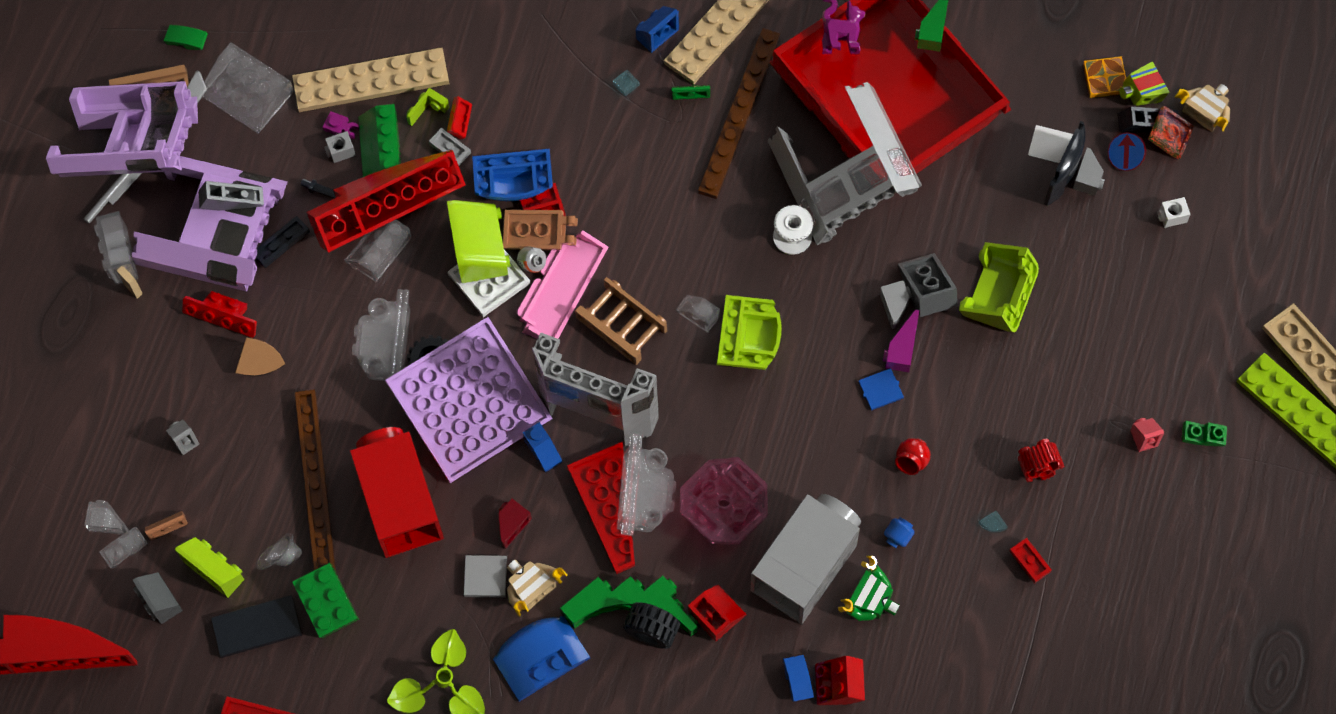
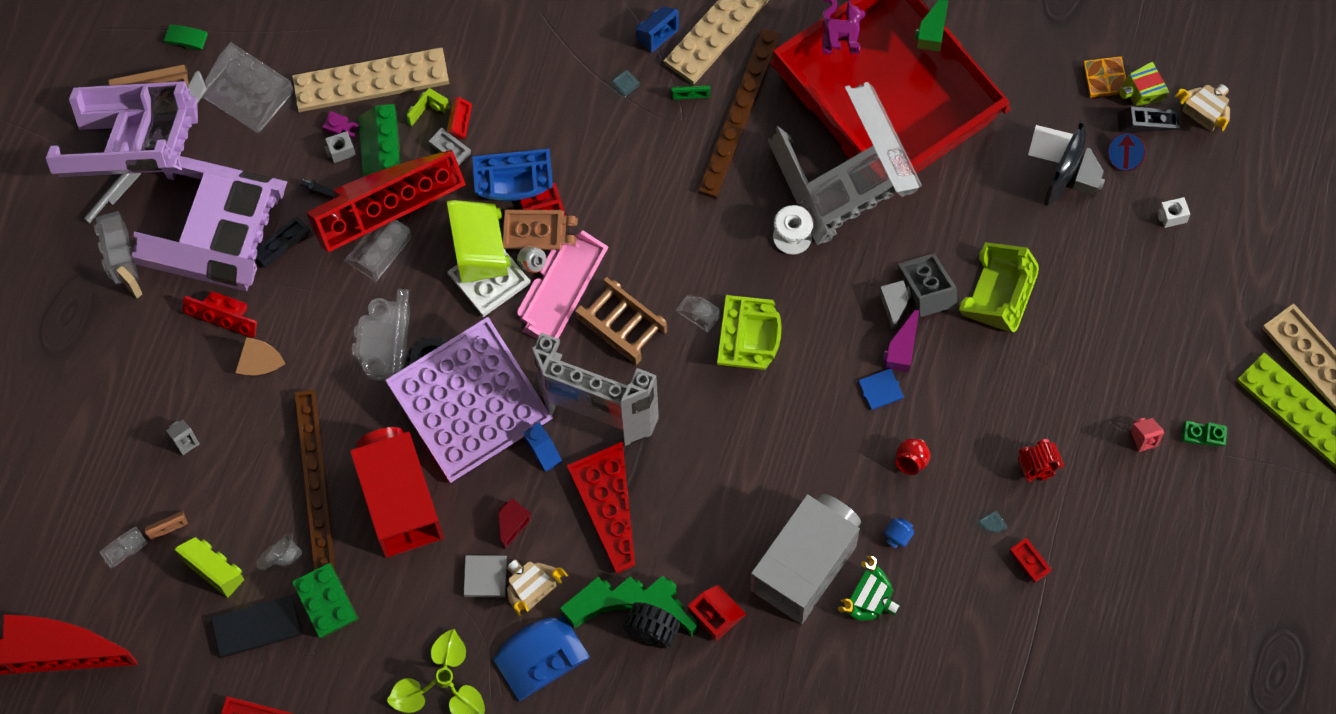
(103, 518): clear slope -> none
(156, 597): dark grey slope -> none
(229, 196): dark grey slope -> none
(644, 488): clear brick -> none
(727, 481): clear pink piece -> none
(798, 678): blue slope -> none
(840, 681): red slope -> none
(1171, 132): clear red tile -> none

